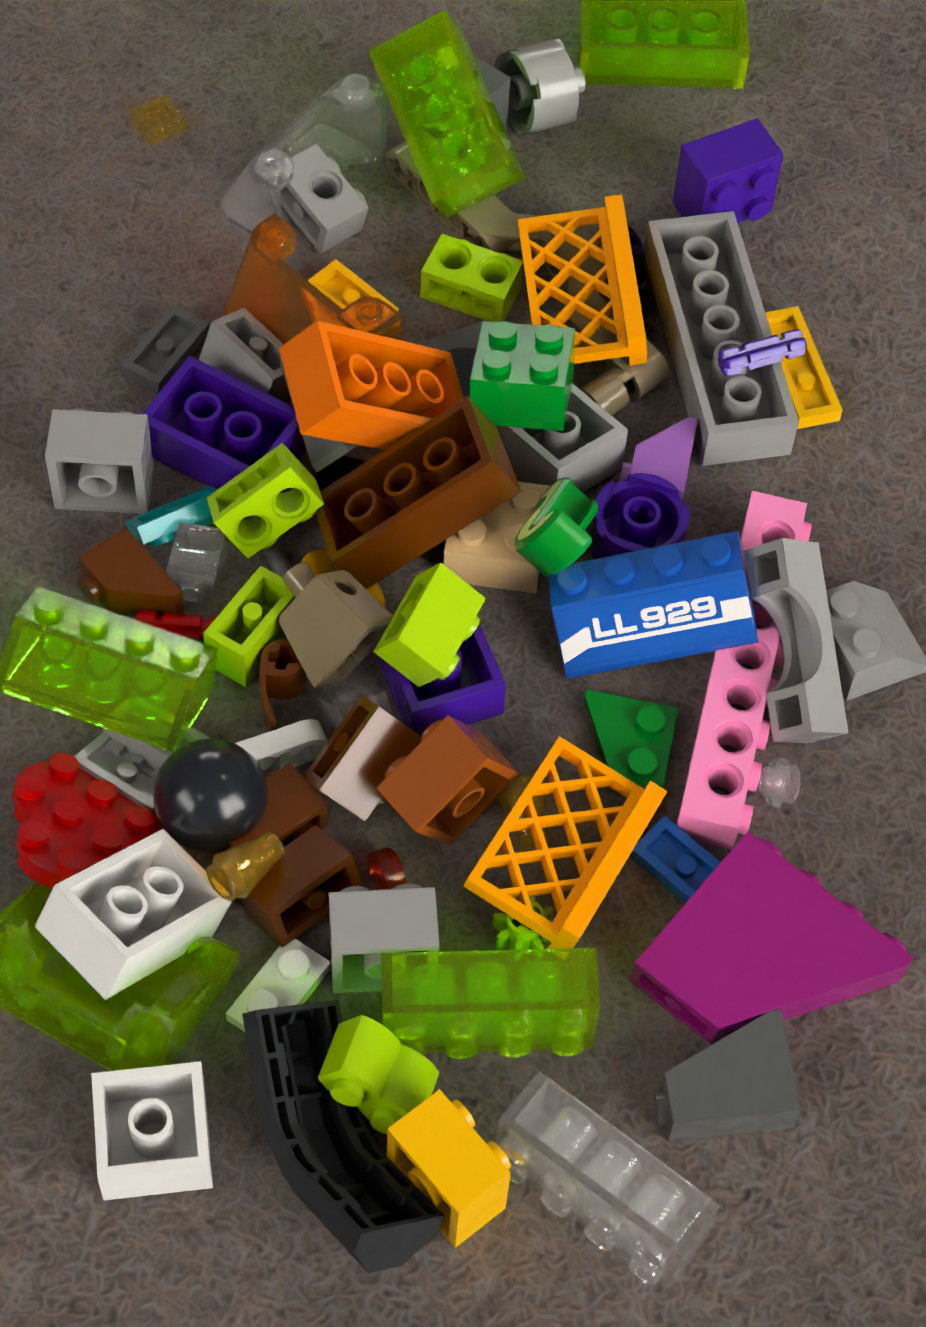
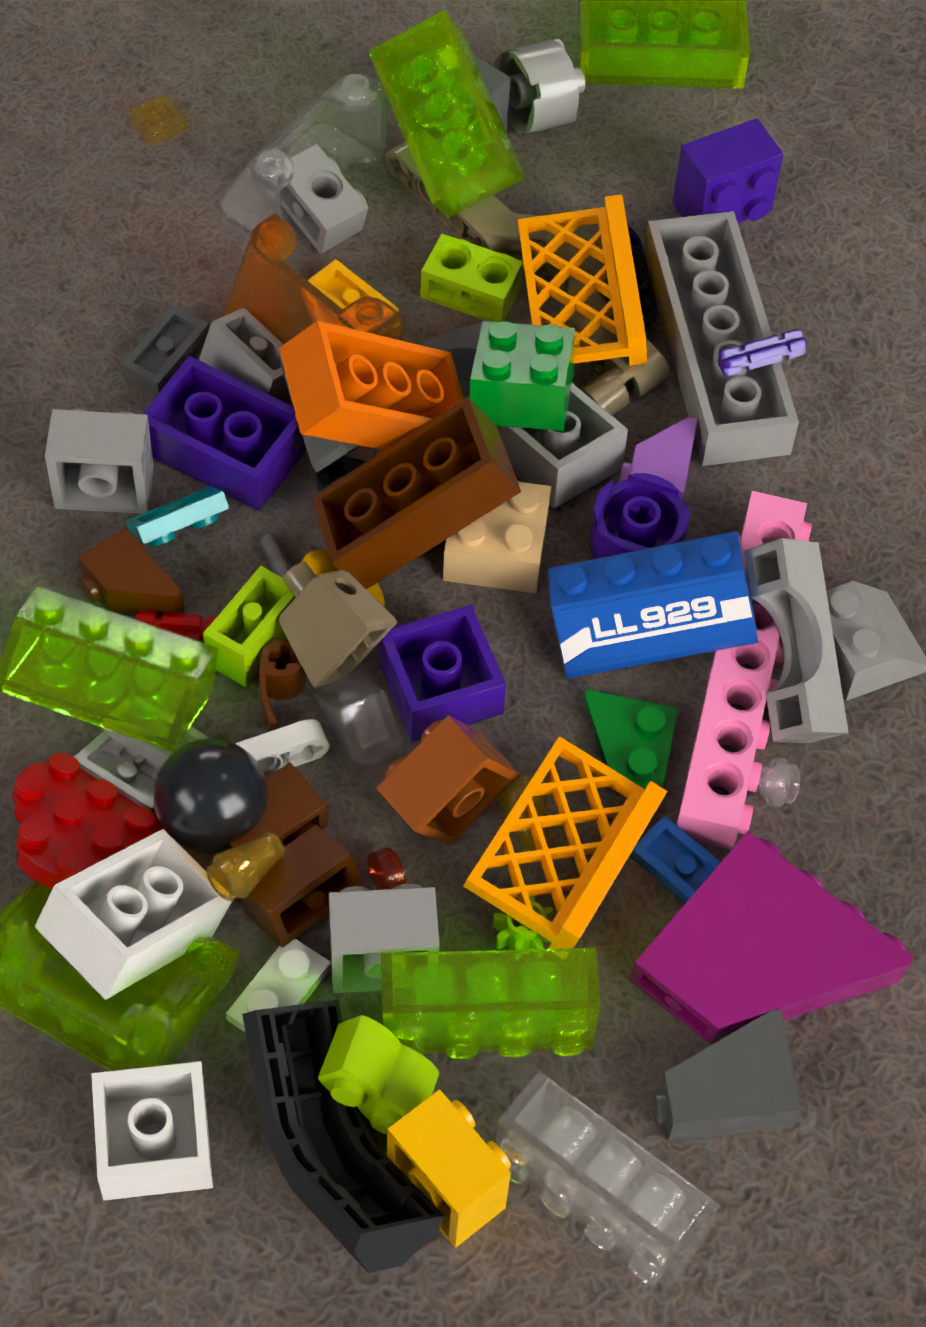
(198, 561): clear brick -> none
(259, 494): lime brick -> none
(359, 756): reddish brown brick -> none
(431, 626): lime brick -> none
(556, 530): green animal -> none
(806, 375): yellow plate -> none

